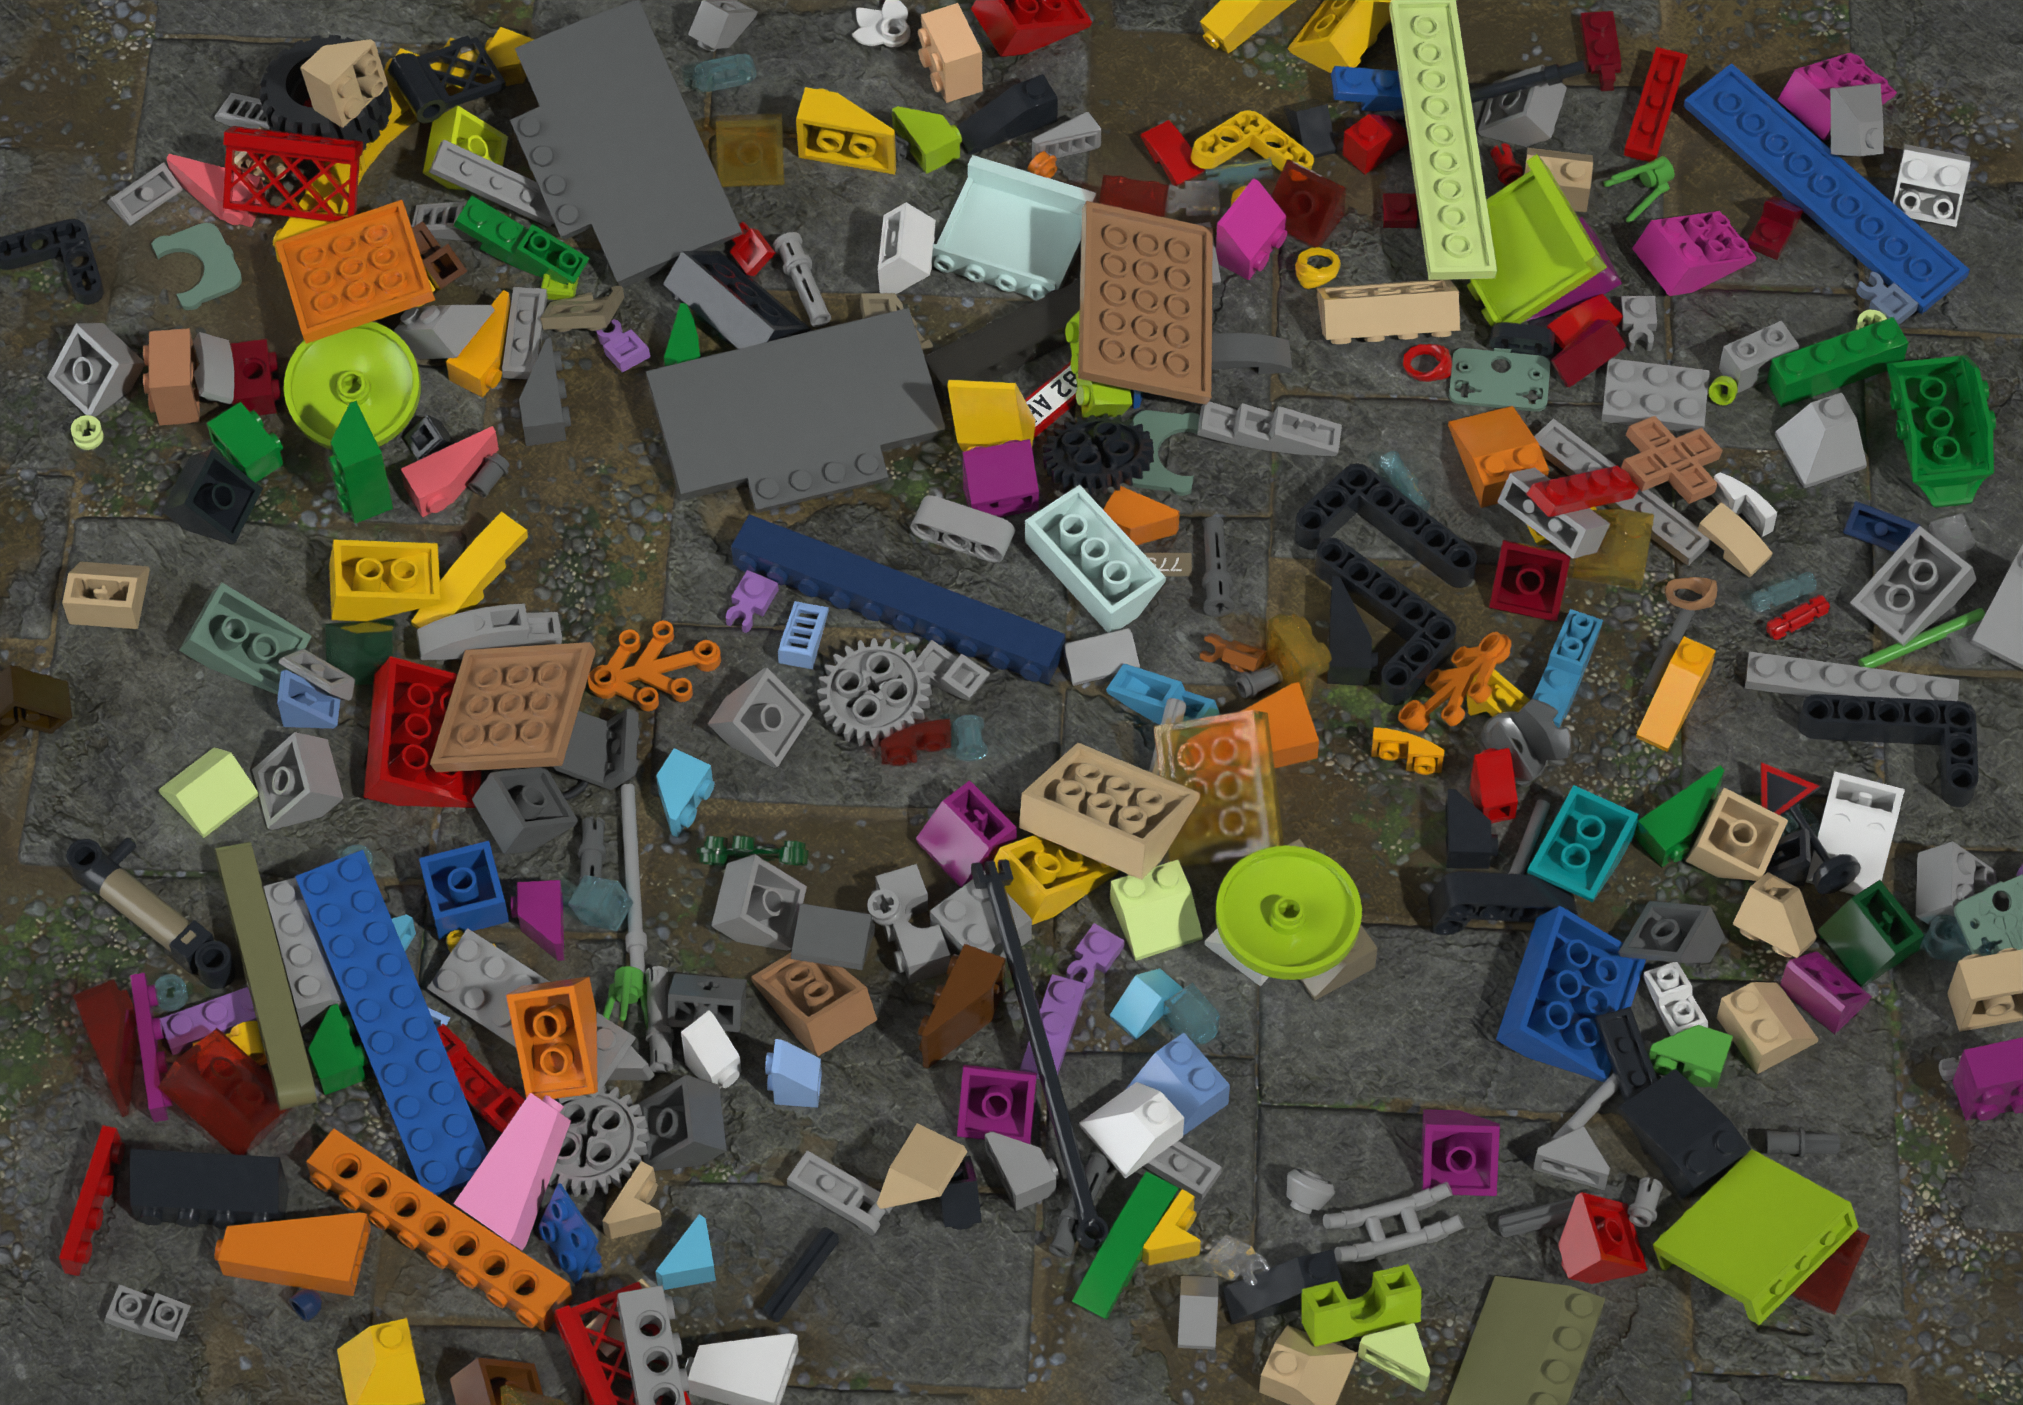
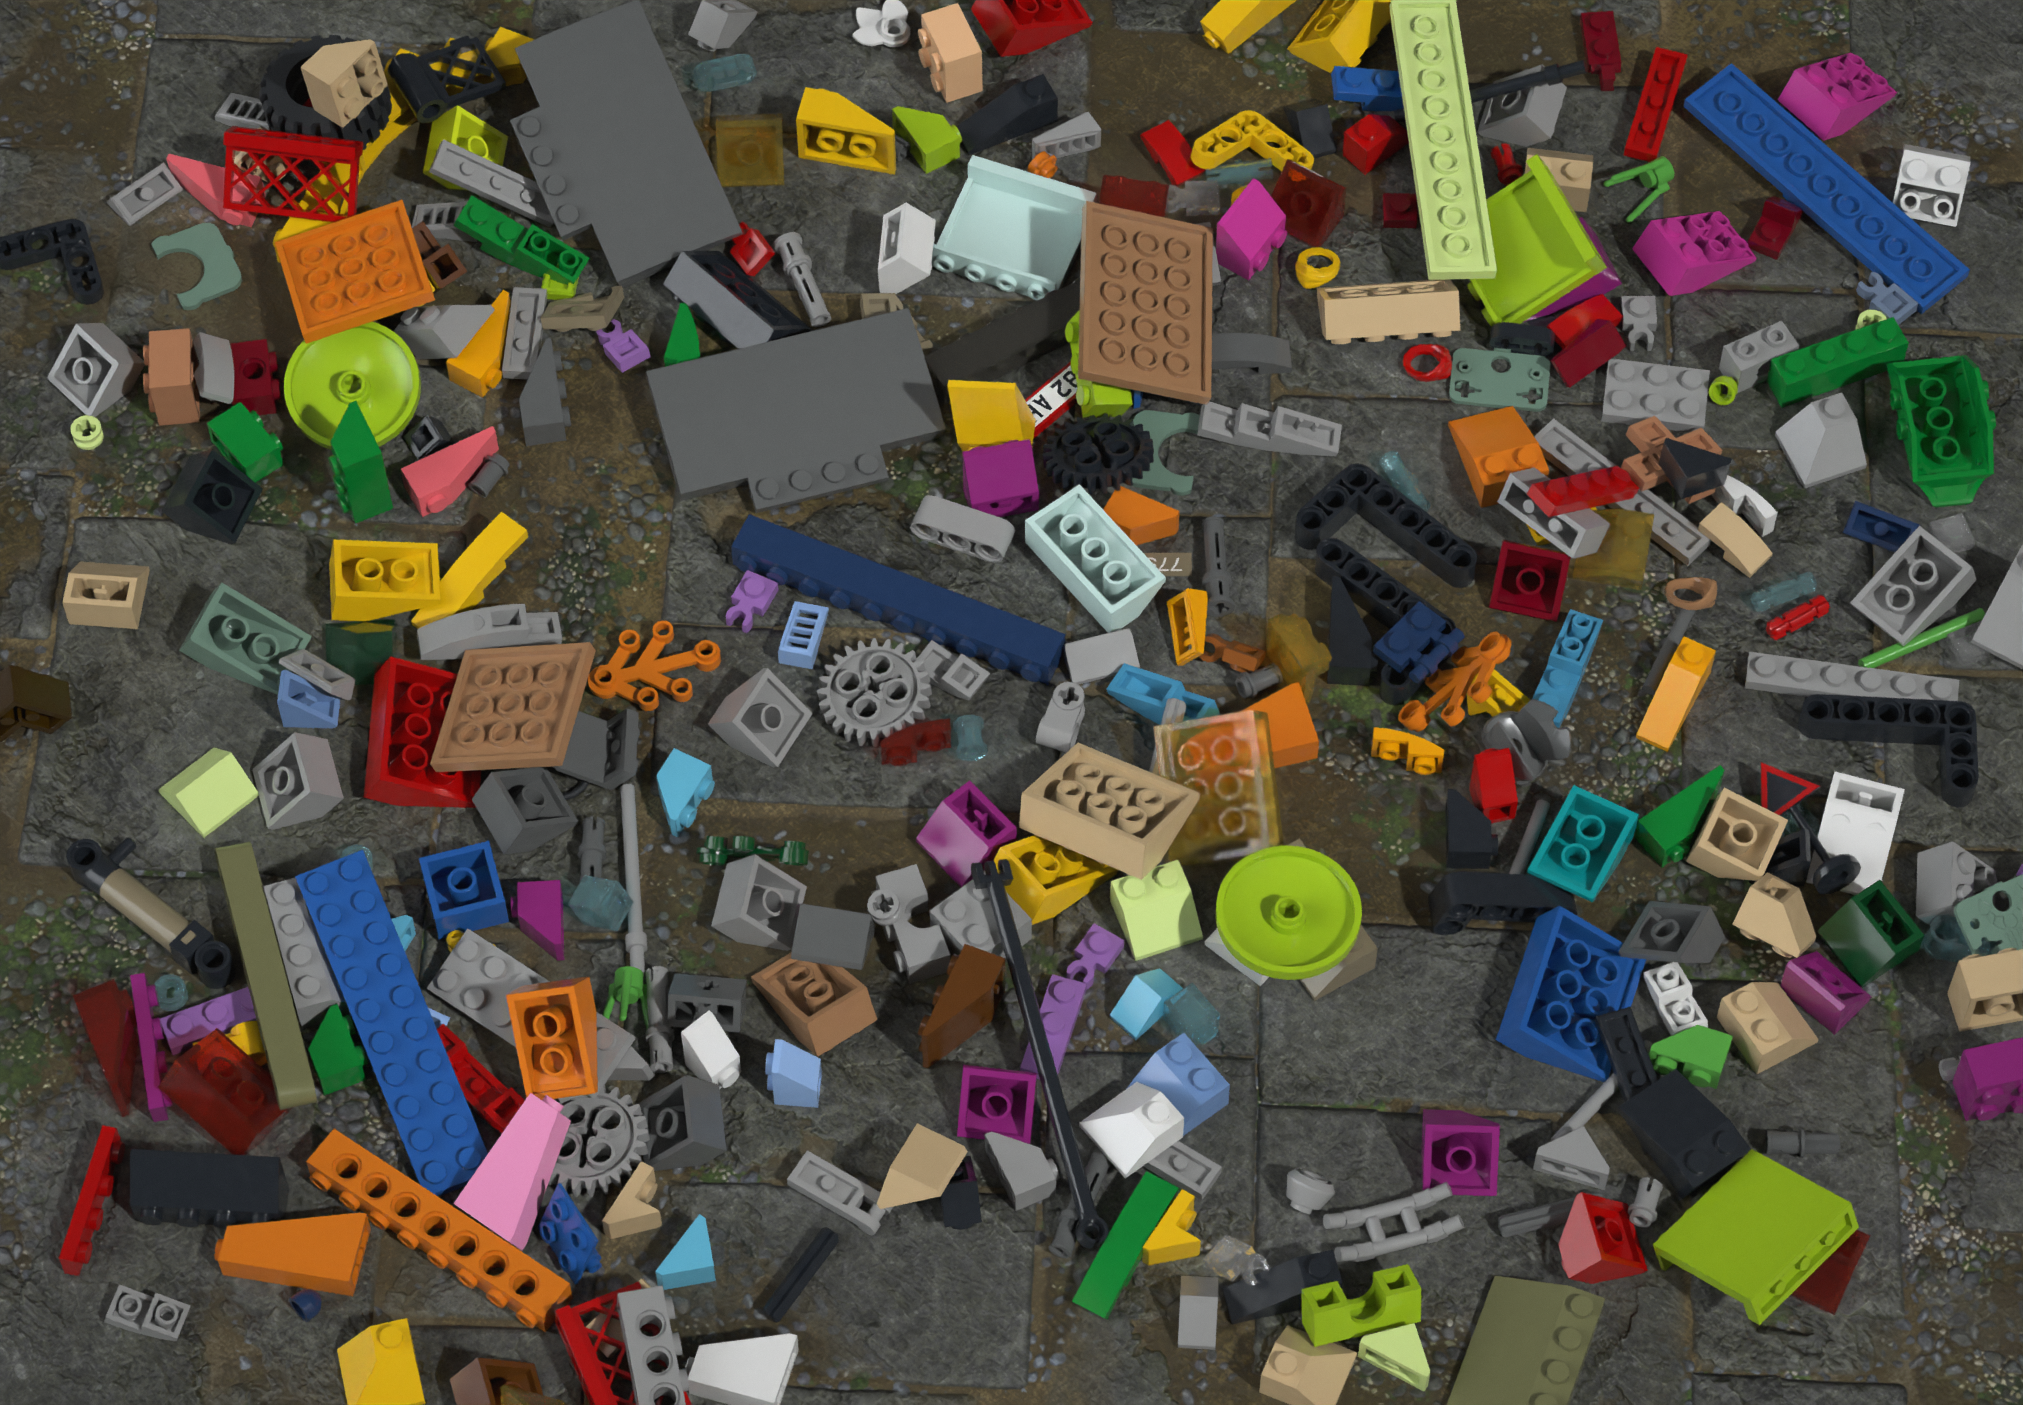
(1063, 718): none -> light grey piece
(1188, 624): none -> light orange slope
(1410, 636): none -> dark blue plate
(1692, 468): none -> black slope
(1856, 120): light grey slope -> none

